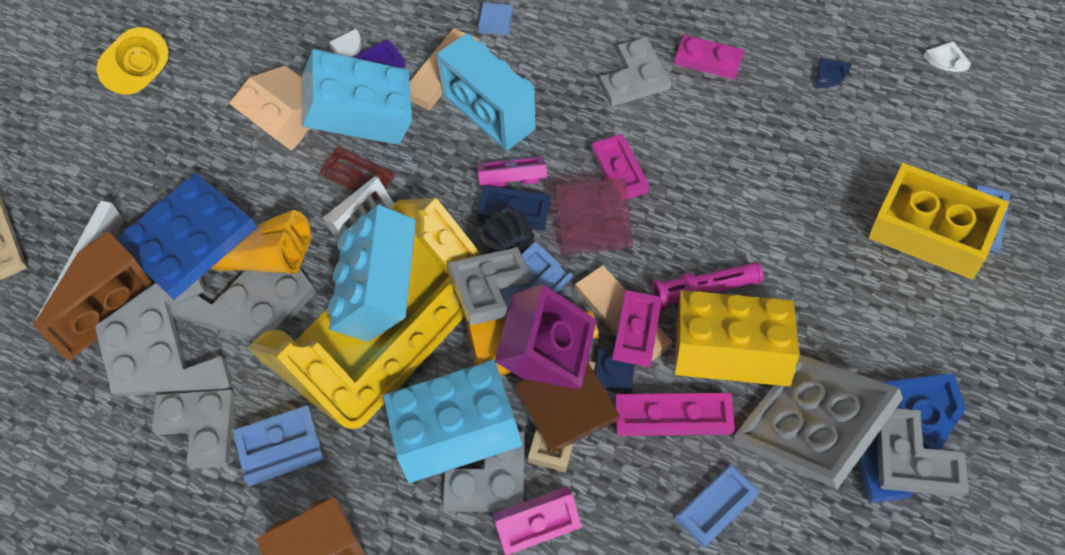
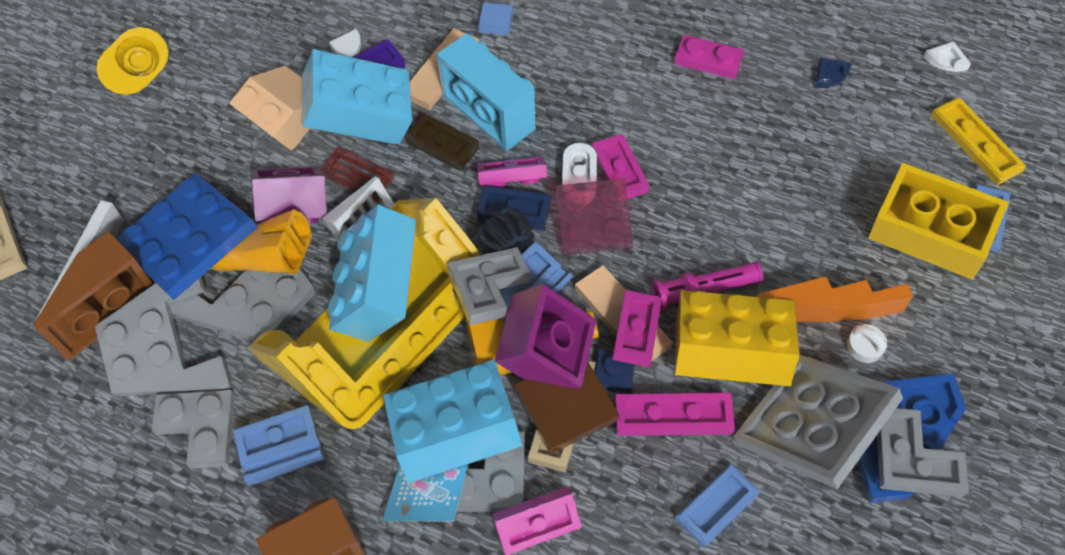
(287, 189): none -> slope
(426, 499): none -> medium azure sticker
(442, 142): none -> dark brown plate
(579, 173): none -> white plate
(642, 75): light grey plate -> none
(820, 303): none -> orange slope
(866, 343): none -> white tile
(978, 141): none -> yellow tile

